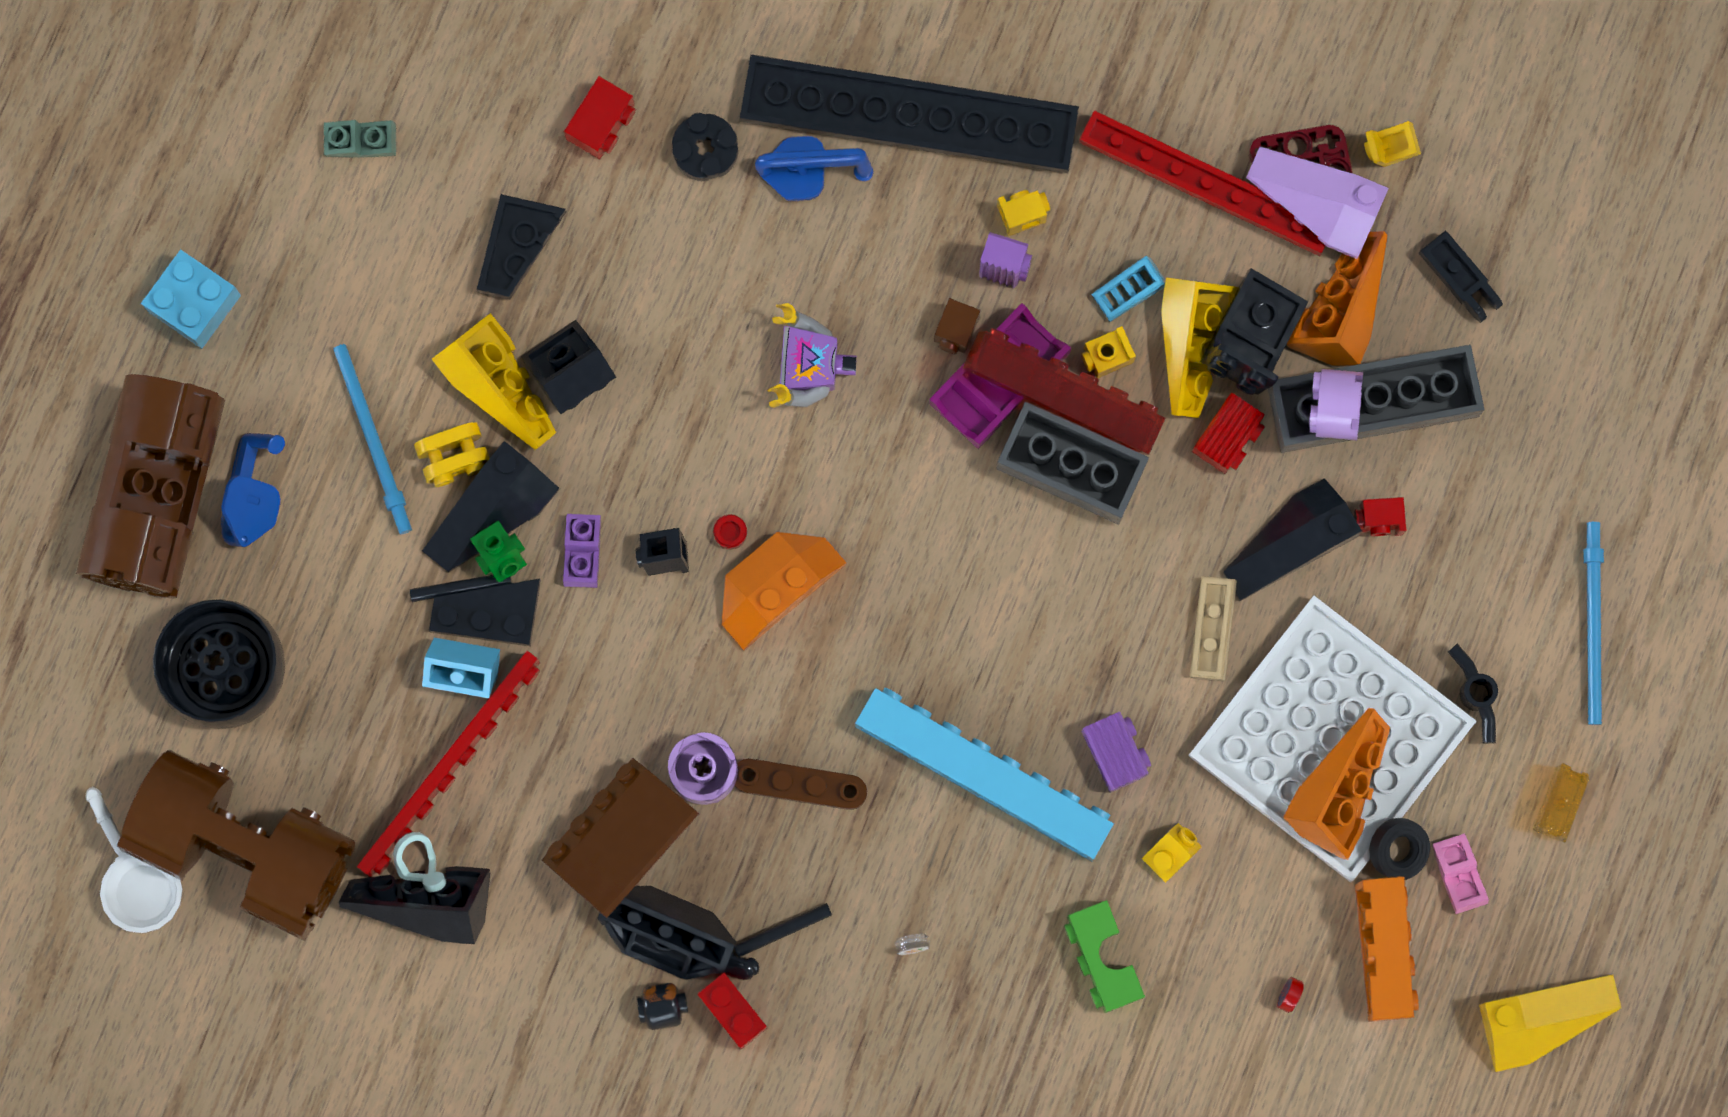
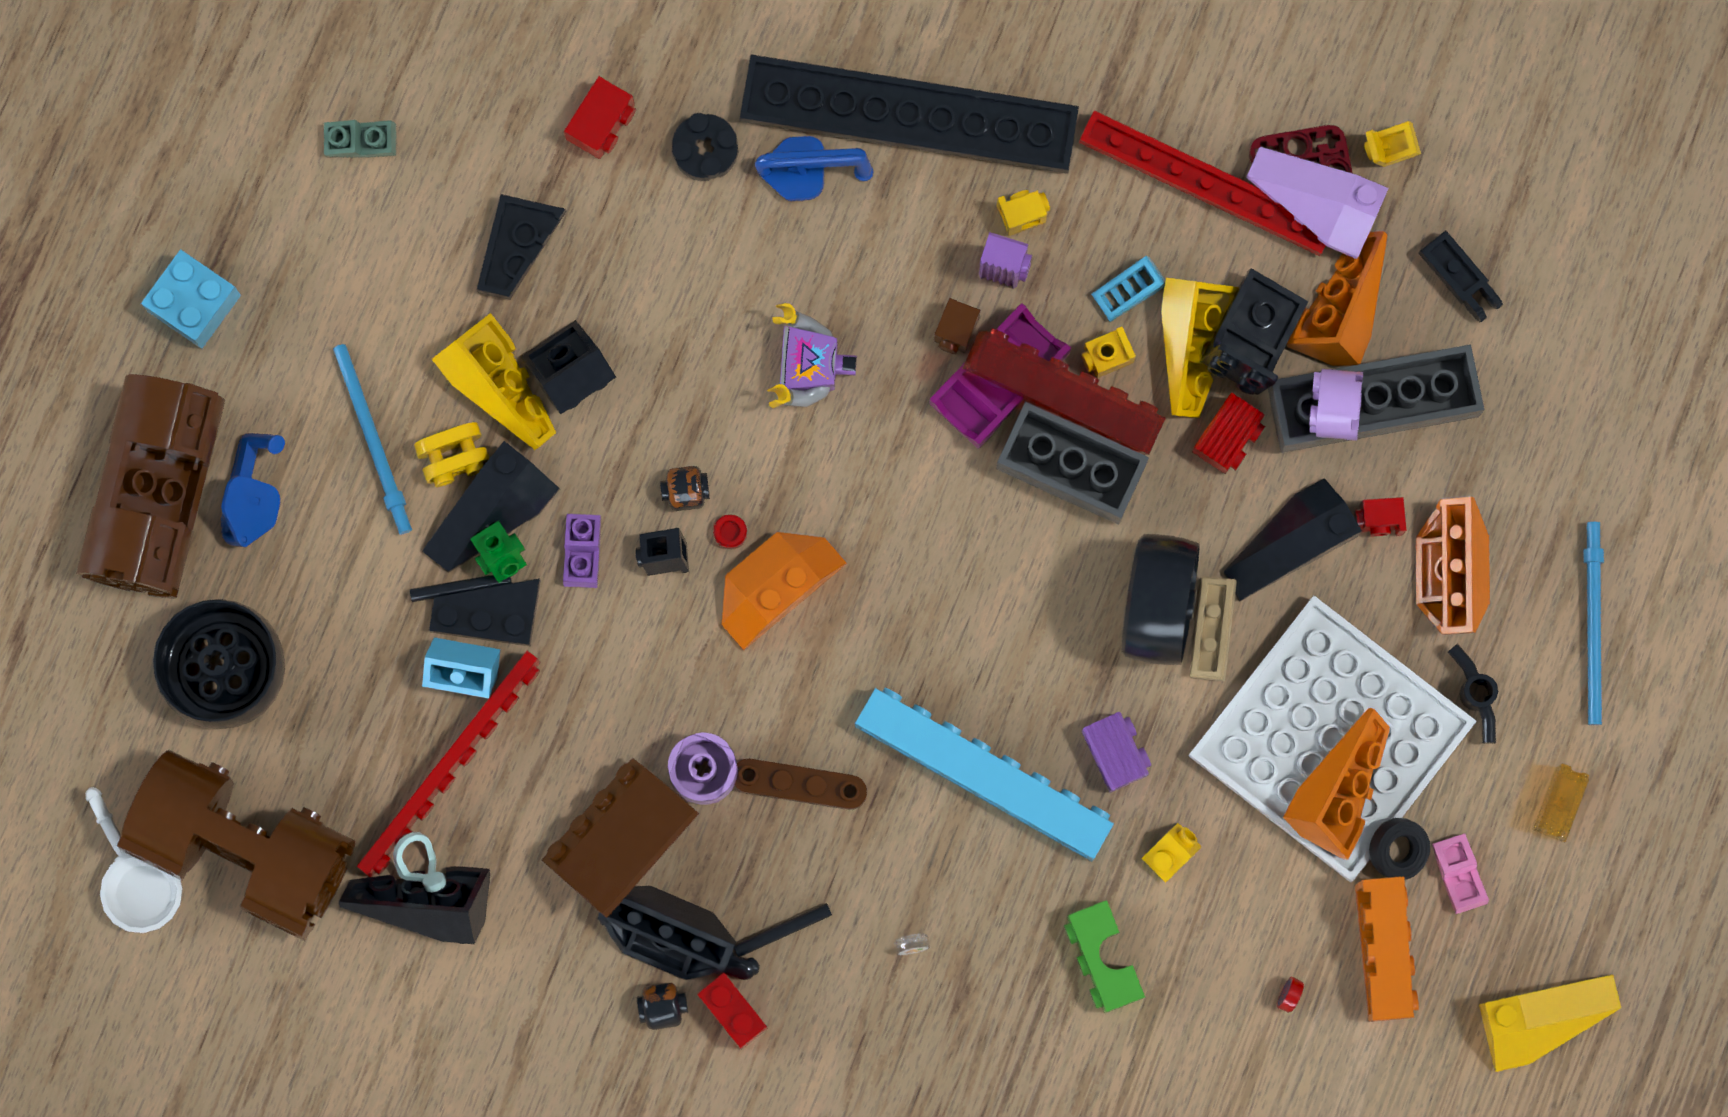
(685, 488): none -> head
(1160, 599): none -> black wheel
(1453, 567): none -> orange wedge

